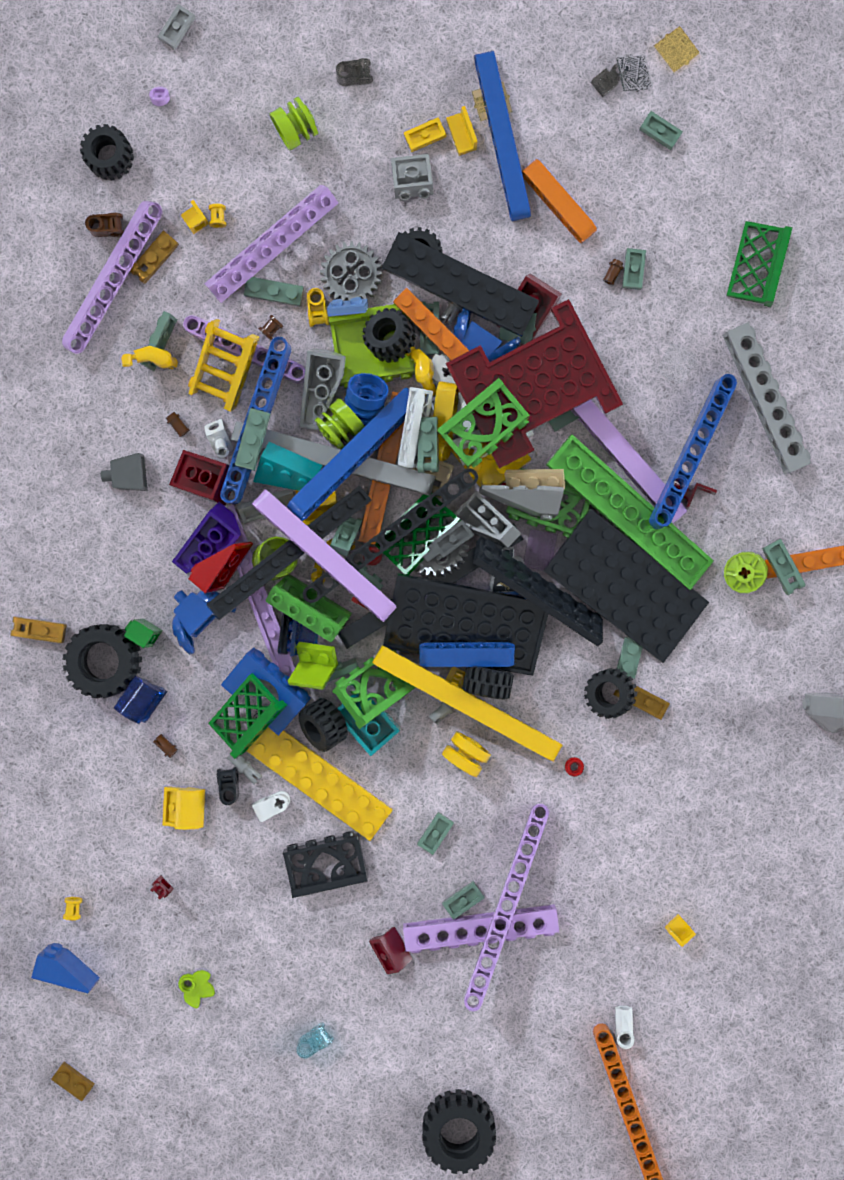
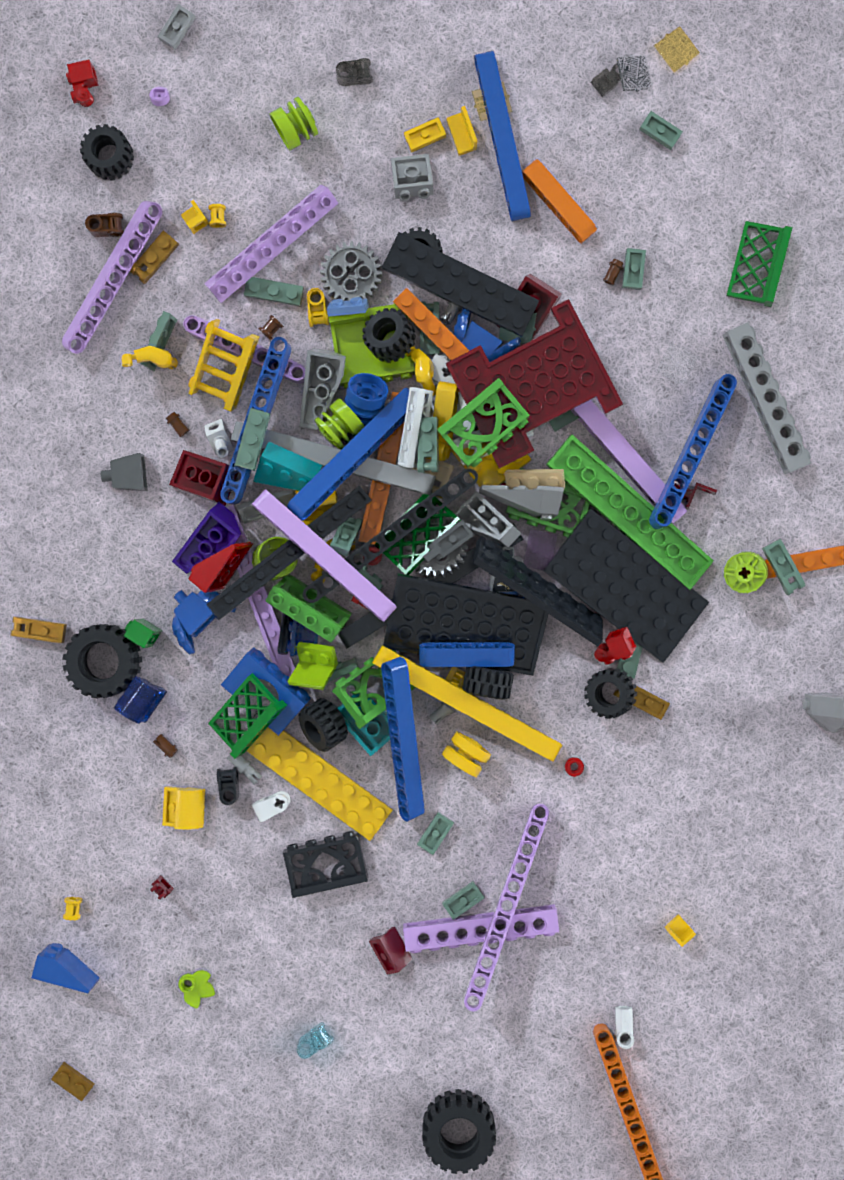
(81, 77): none -> red brick
(403, 738): none -> blue beam
(618, 646): none -> red brick

